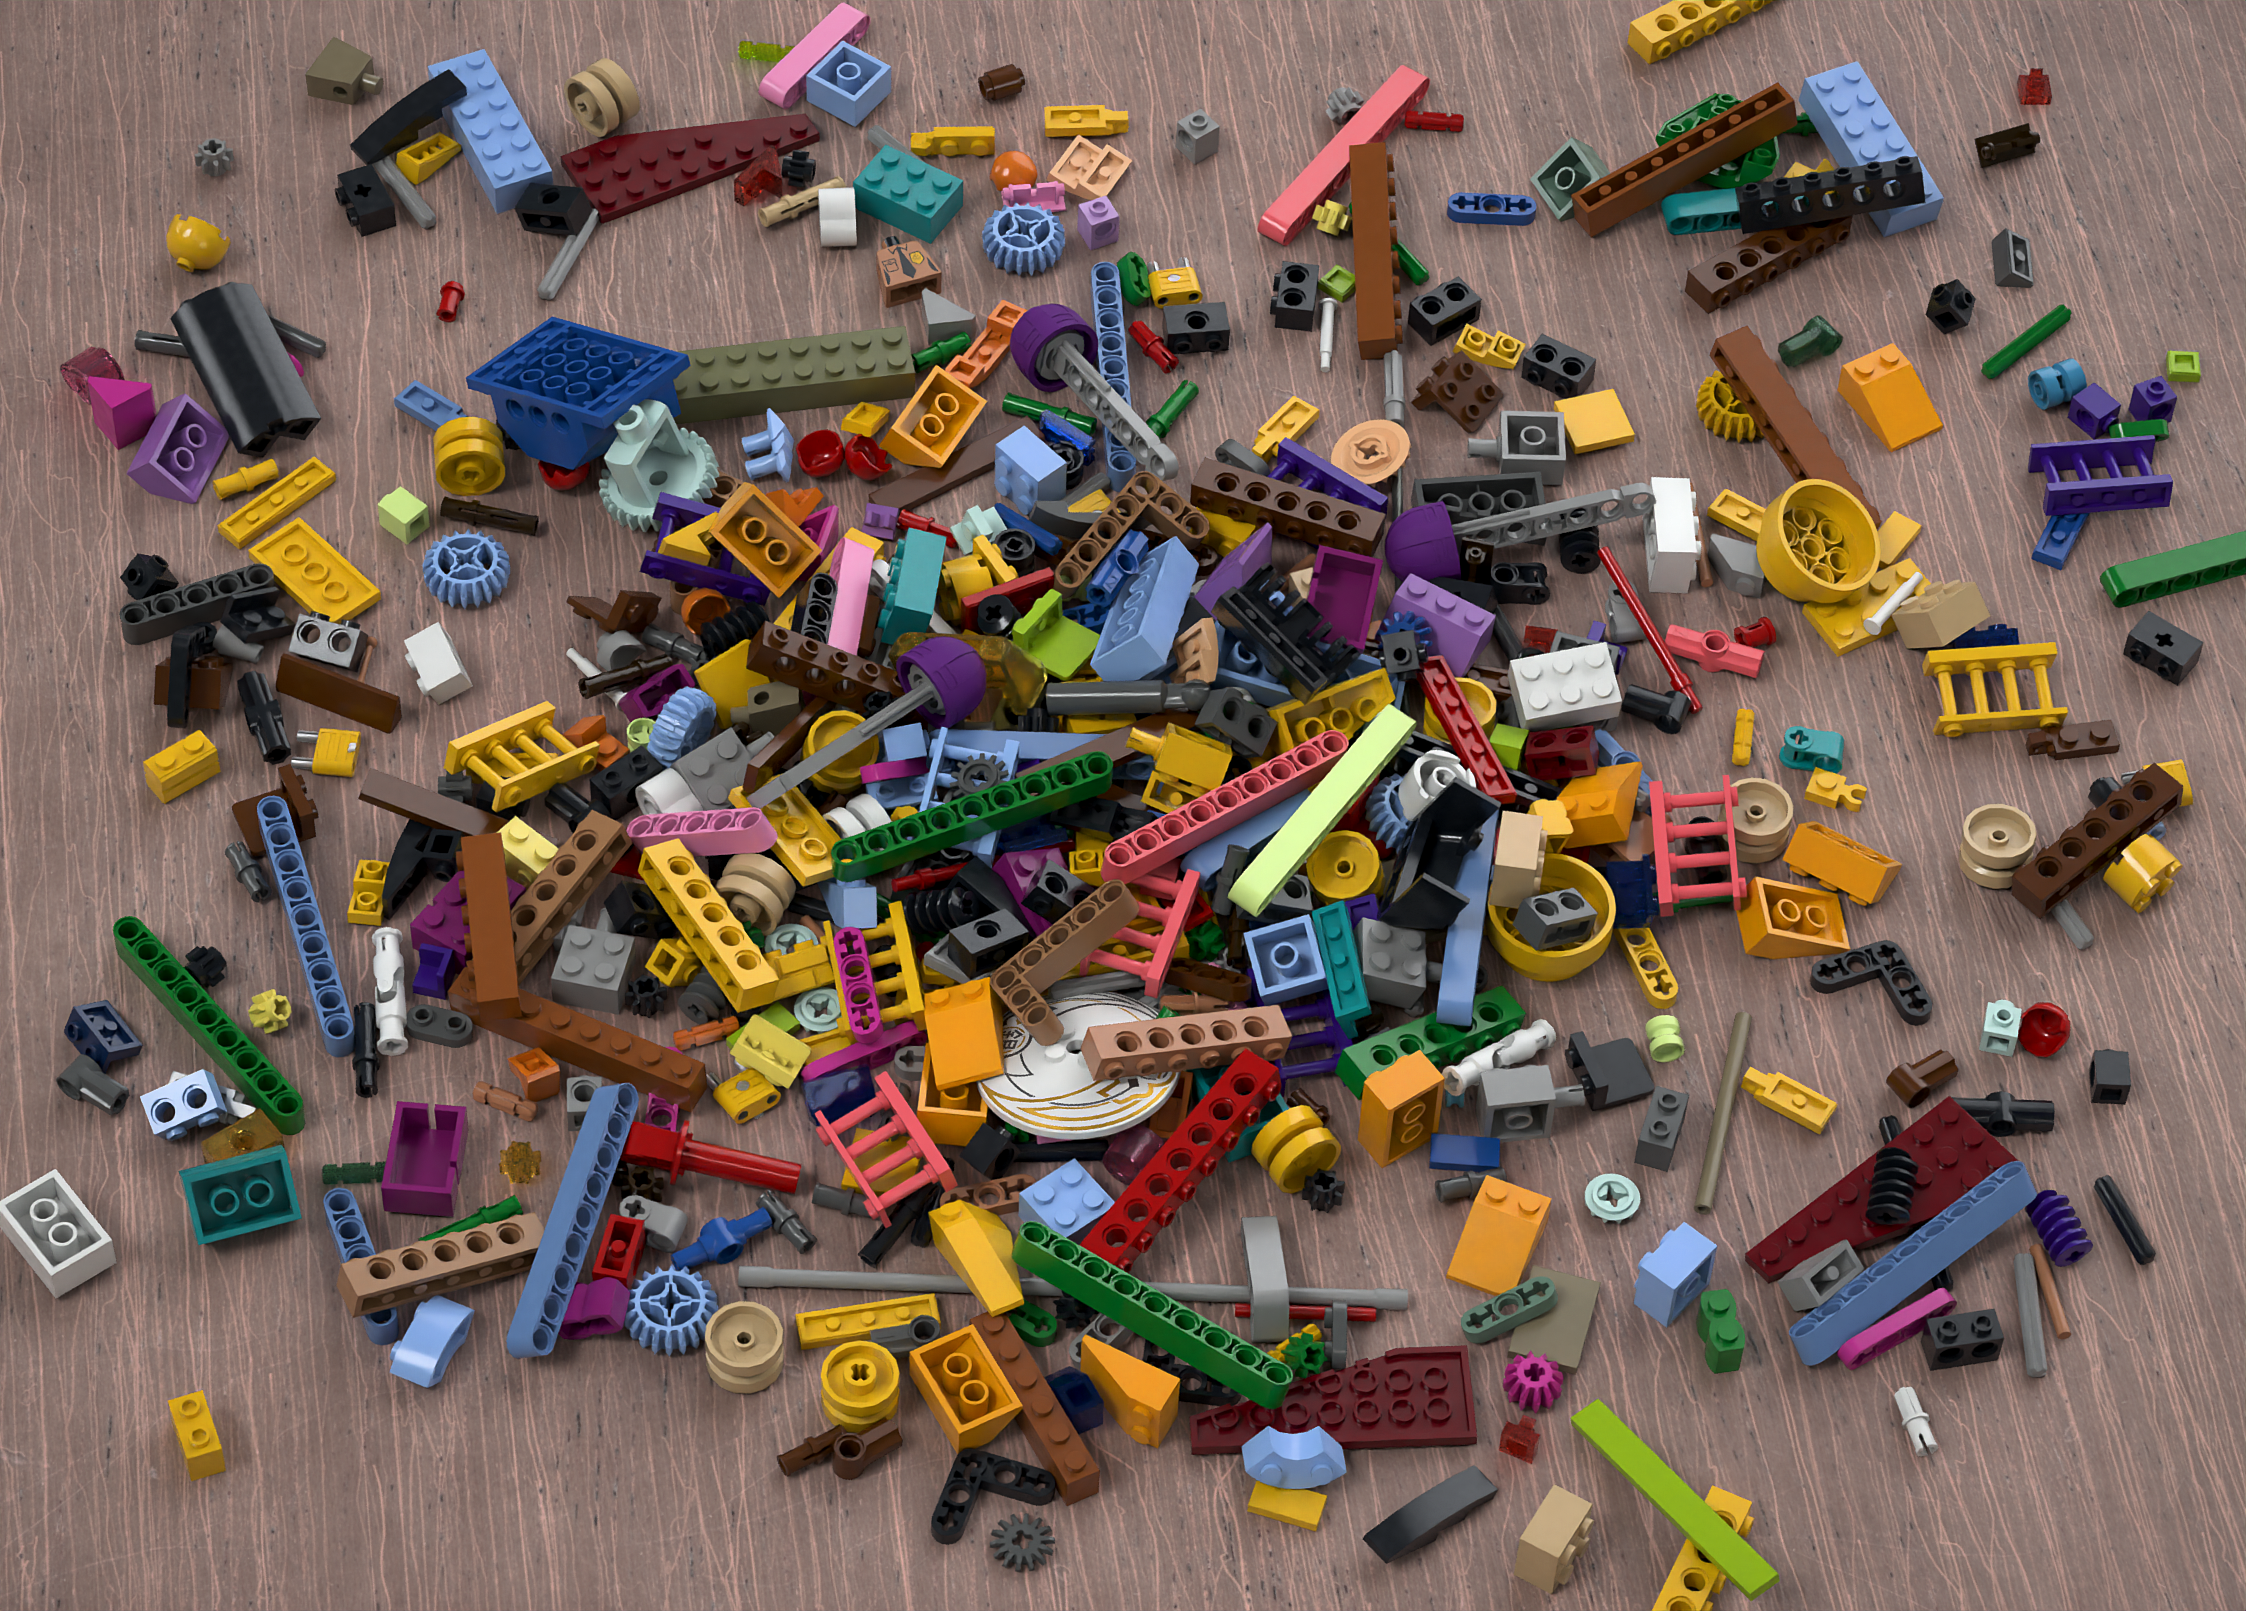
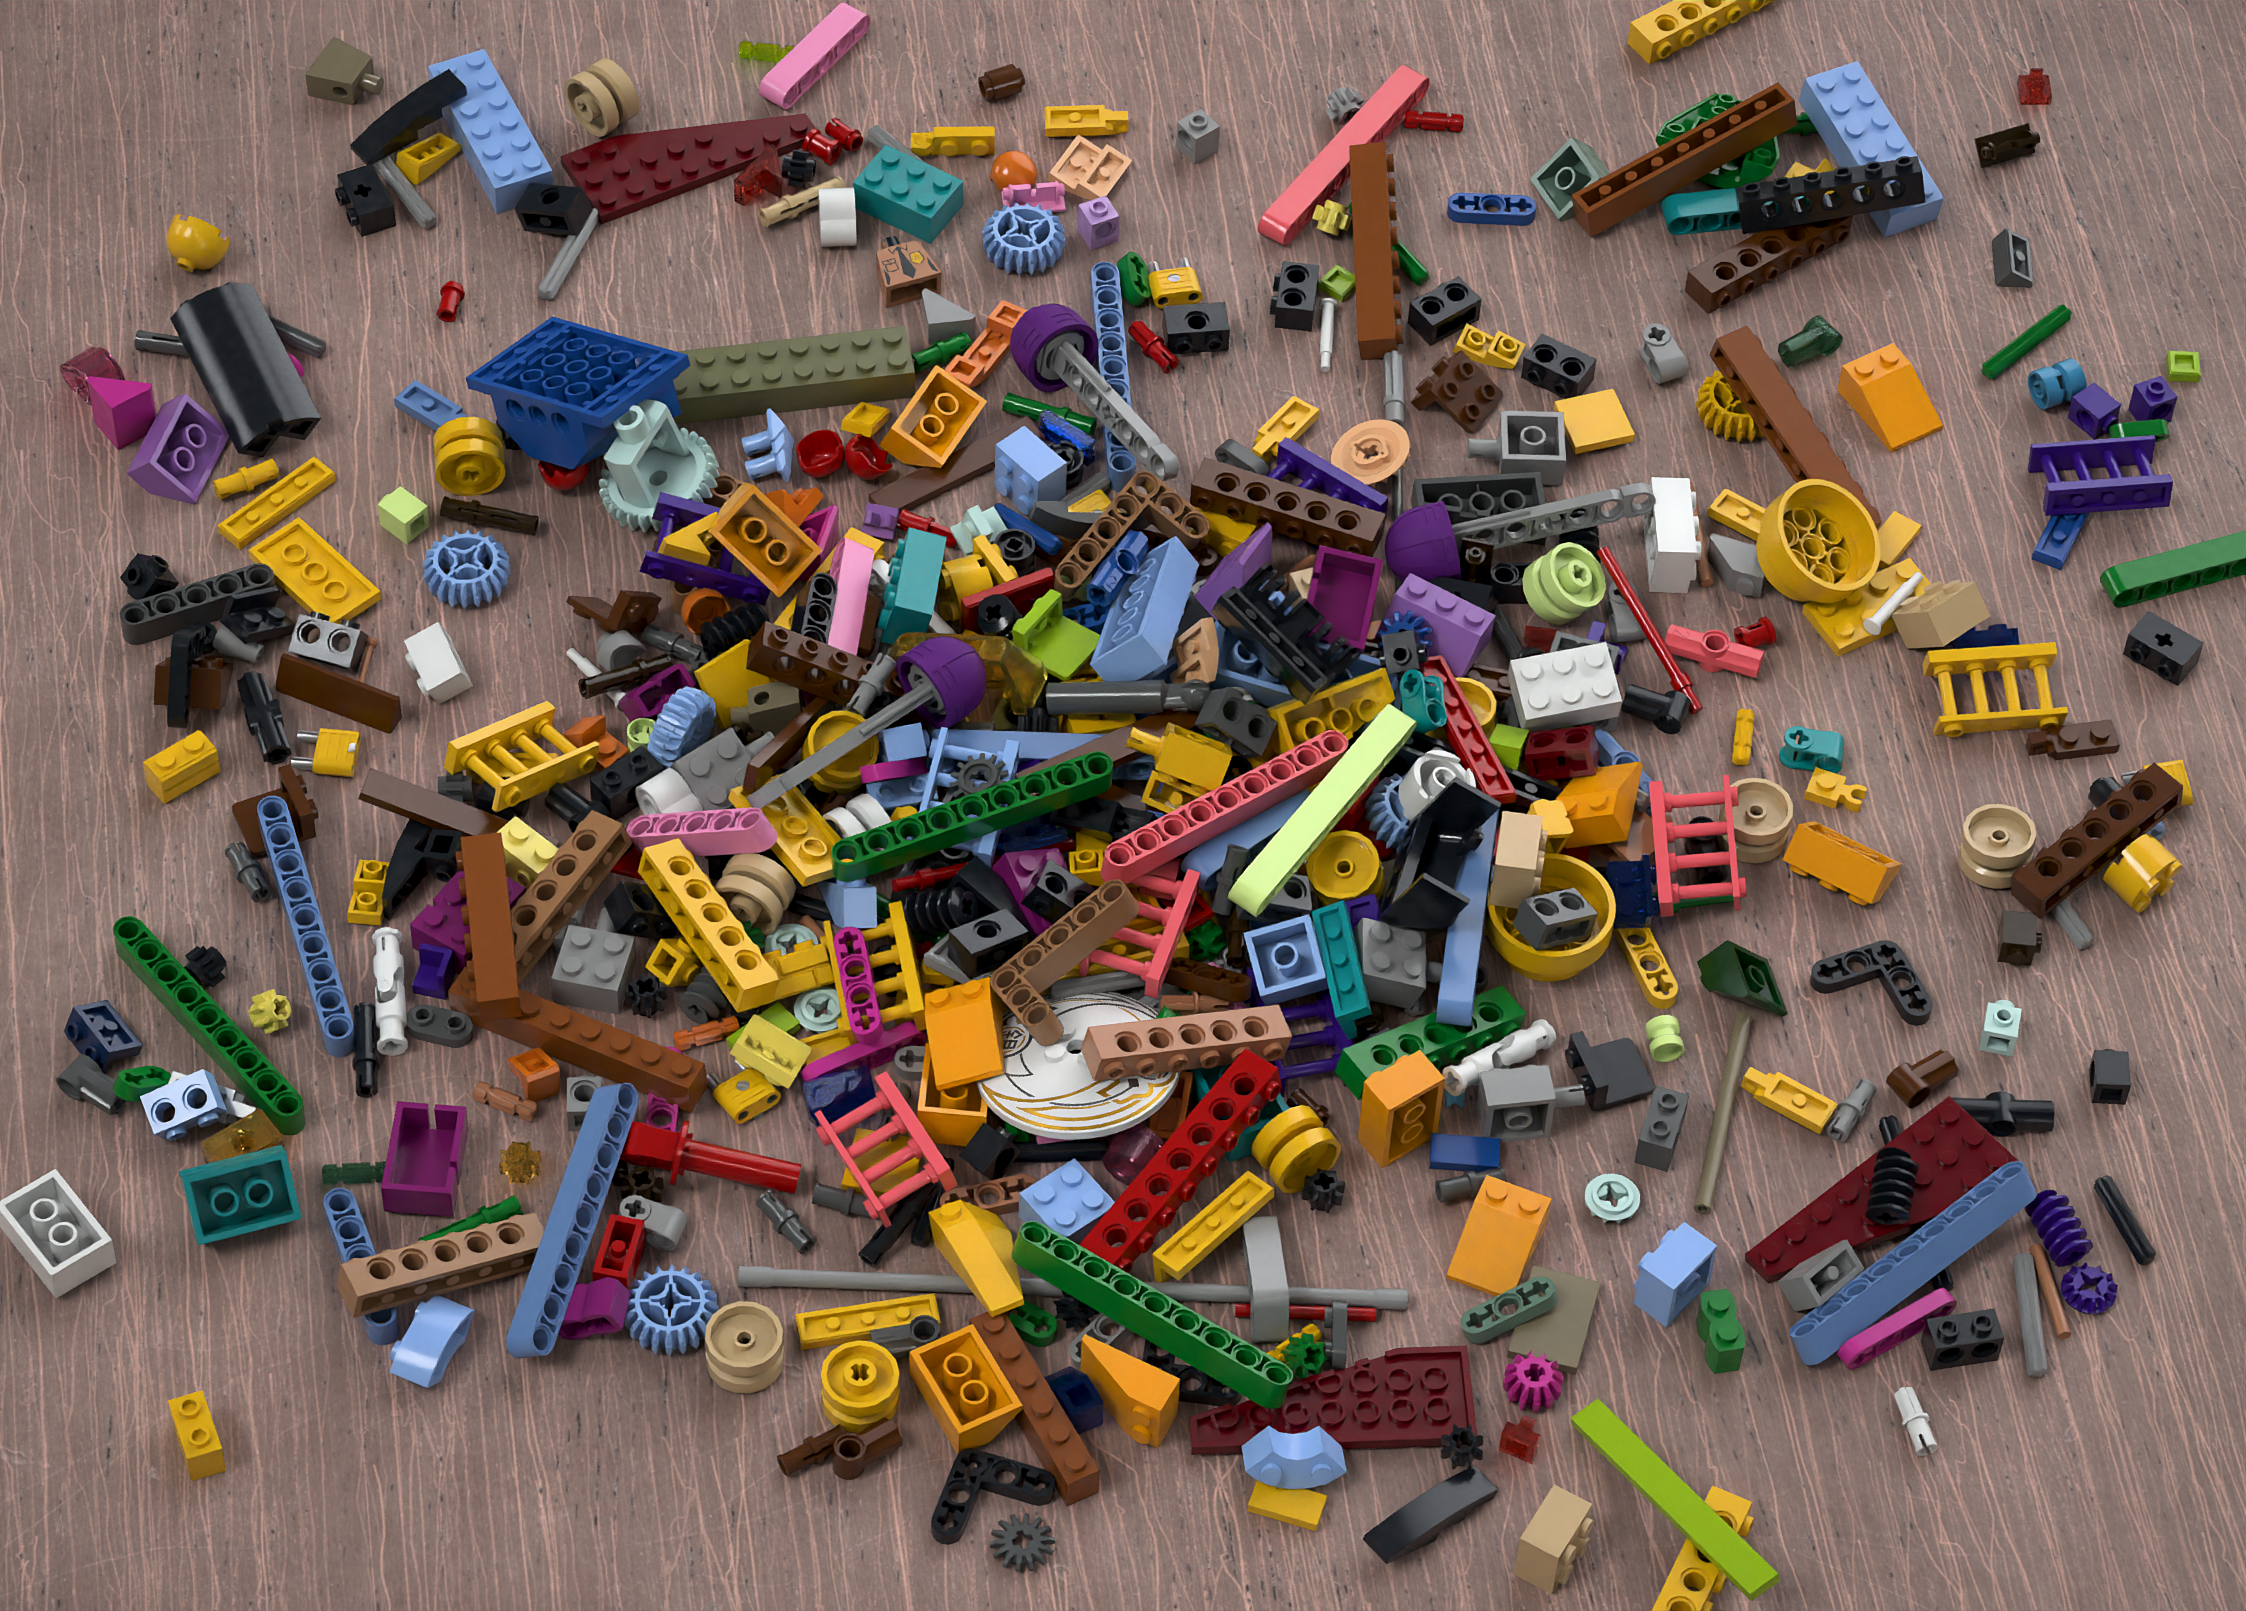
(139, 1081): none -> green beam
(214, 157): light grey gear -> none
(722, 1240): blue pin -> none
(822, 147): none -> red bush
(848, 83): light blue brick -> none
(849, 137): none -> red pin
(871, 684): none -> light grey pin
(1172, 408): green pin -> none
(1211, 1227): none -> yellow fence
(1424, 702): none -> teal piece
(1468, 1453): none -> black gear
(1564, 583): none -> yellowish green wheel
(1662, 354): none -> light grey piece
(1741, 977): none -> dark green slope
(1790, 921): light orange slope -> none
(1851, 1110): none -> light grey pin
(1950, 306): black brick -> none
(2018, 938): none -> dark brown brick
(2044, 1029): red hair -> none
(2087, 1300): none -> dark purple gear

